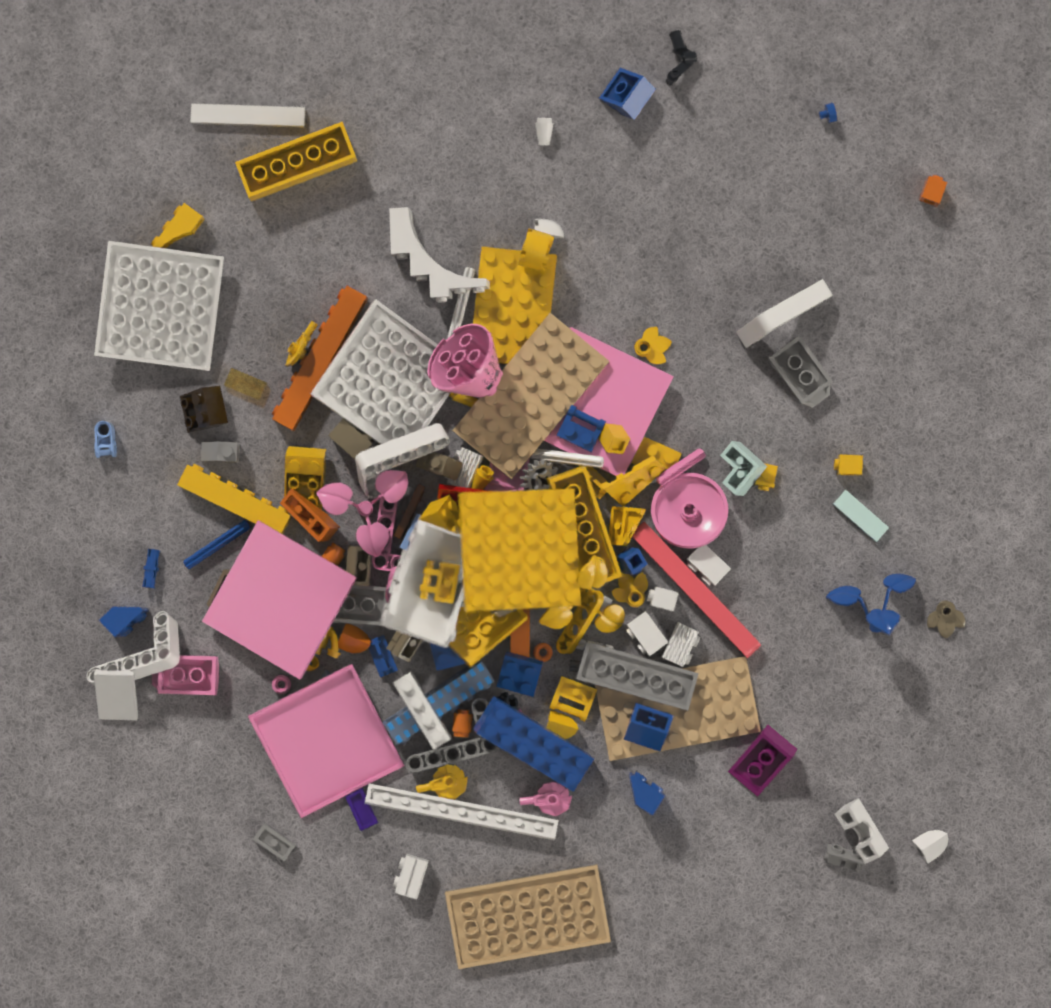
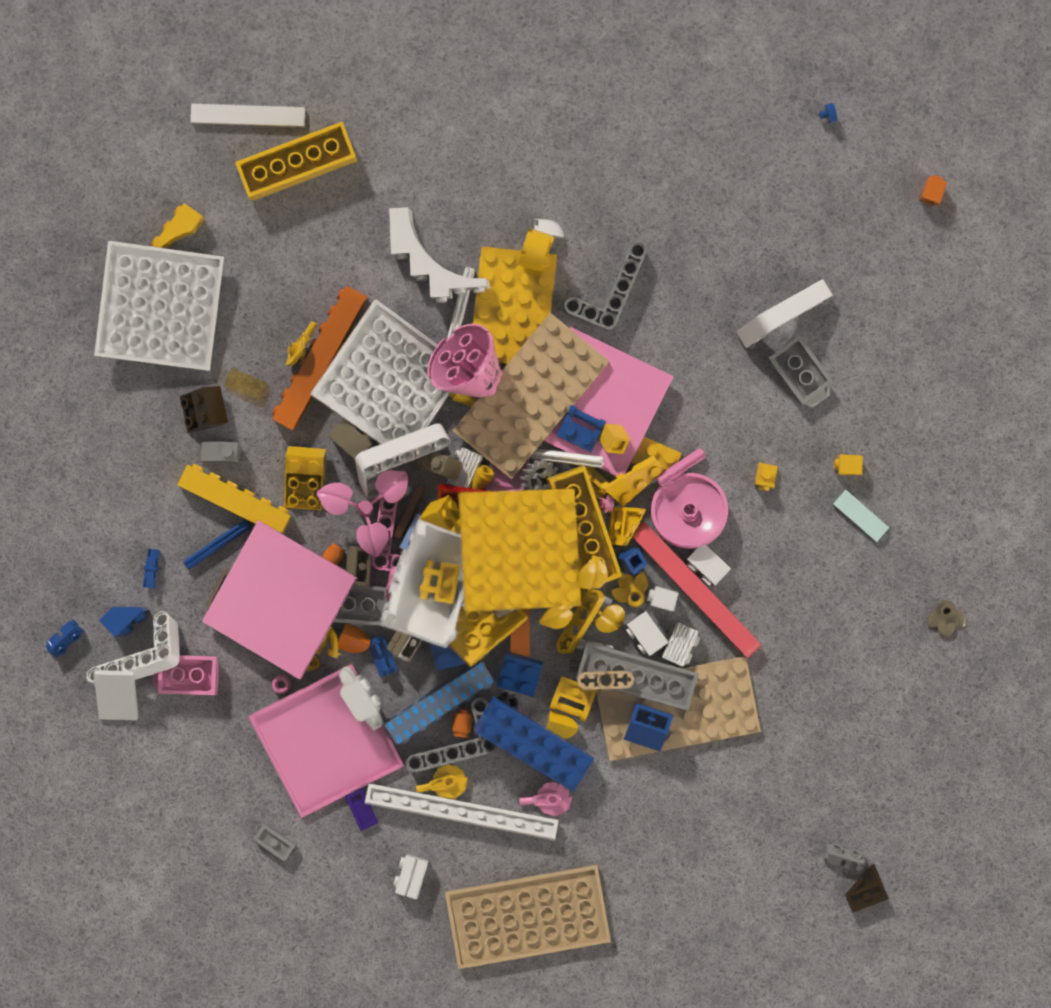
(58, 644): none -> blue hinge
(105, 441): light blue piece -> none
(311, 517): orange slope -> none
(360, 699): none -> white hinge
(421, 710): white arch -> none
(543, 646): orange plate -> none
(544, 130): white cone -> none
(606, 503): none -> bright pink plate
(615, 294): none -> light grey beam
(619, 675): none -> tan beam
(627, 93): blue slope -> none
(645, 795): blue slope -> none
(655, 346): yellow plate -> none
(685, 56): black pin -> none
(745, 468): light aqua brick -> none
(763, 760): magenta slope -> none
(866, 891): none -> dark brown wing
(871, 843): white arch -> none
(878, 619): blue plant -> none
(931, 844): white brick -> none

